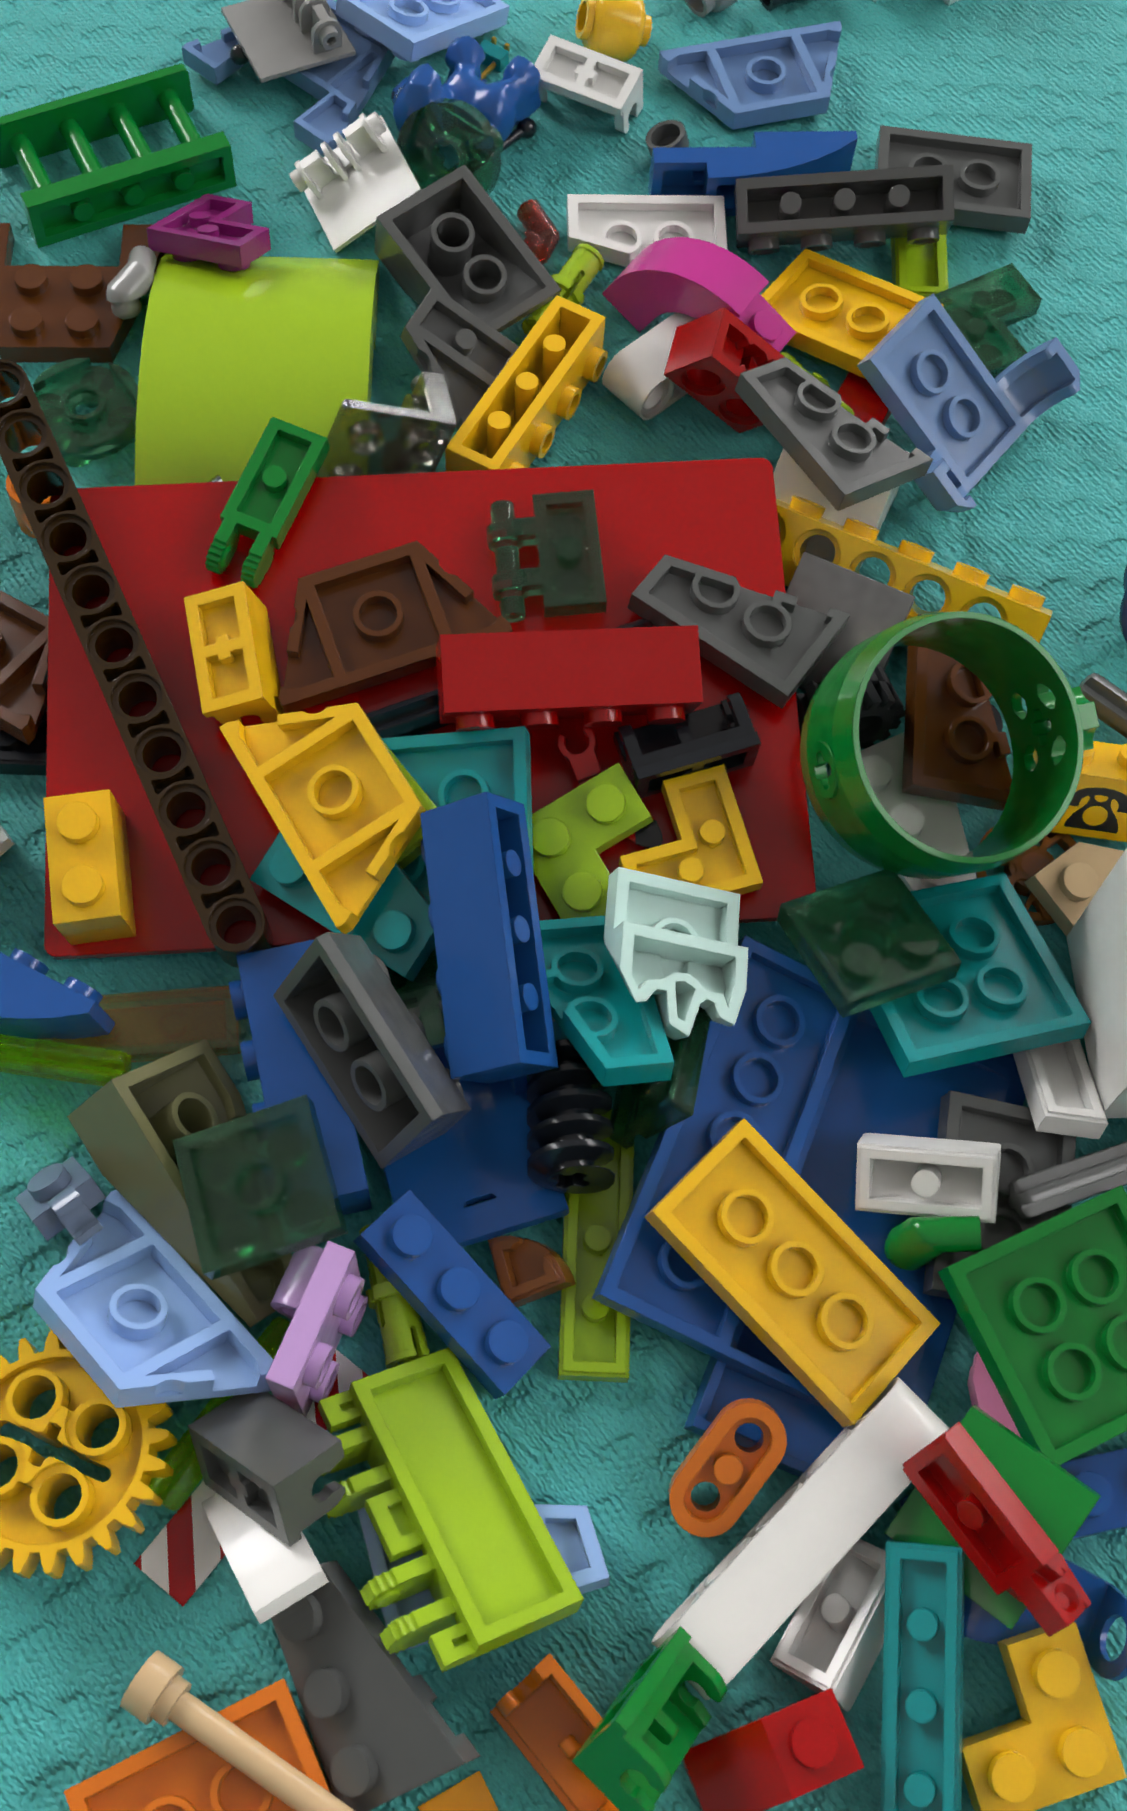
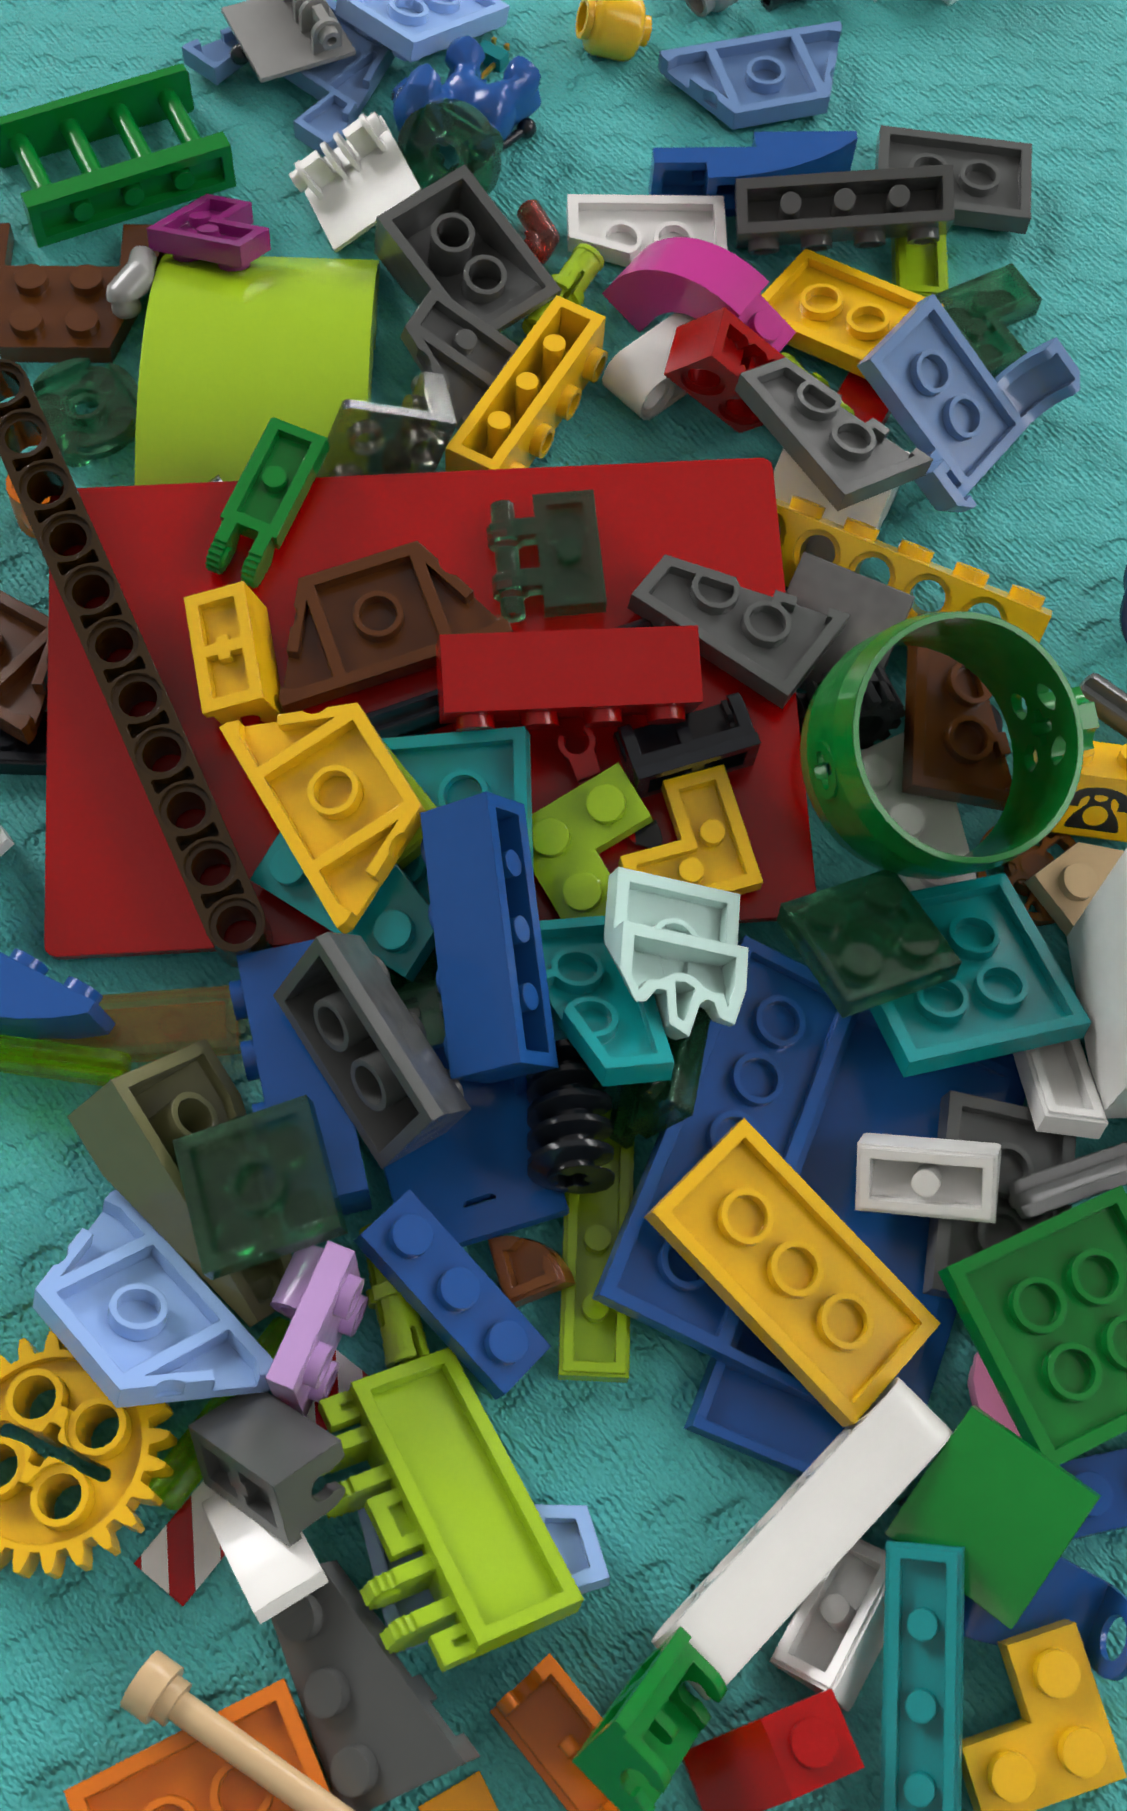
(62, 1199): sand blue plate -> none
(89, 867): yellow brick -> none
(591, 79): white hinge -> none
(666, 135): dark grey hinge -> none
(732, 1468): orange plate -> none
(925, 1238): green arm -> none
(996, 1528): red hinge -> none

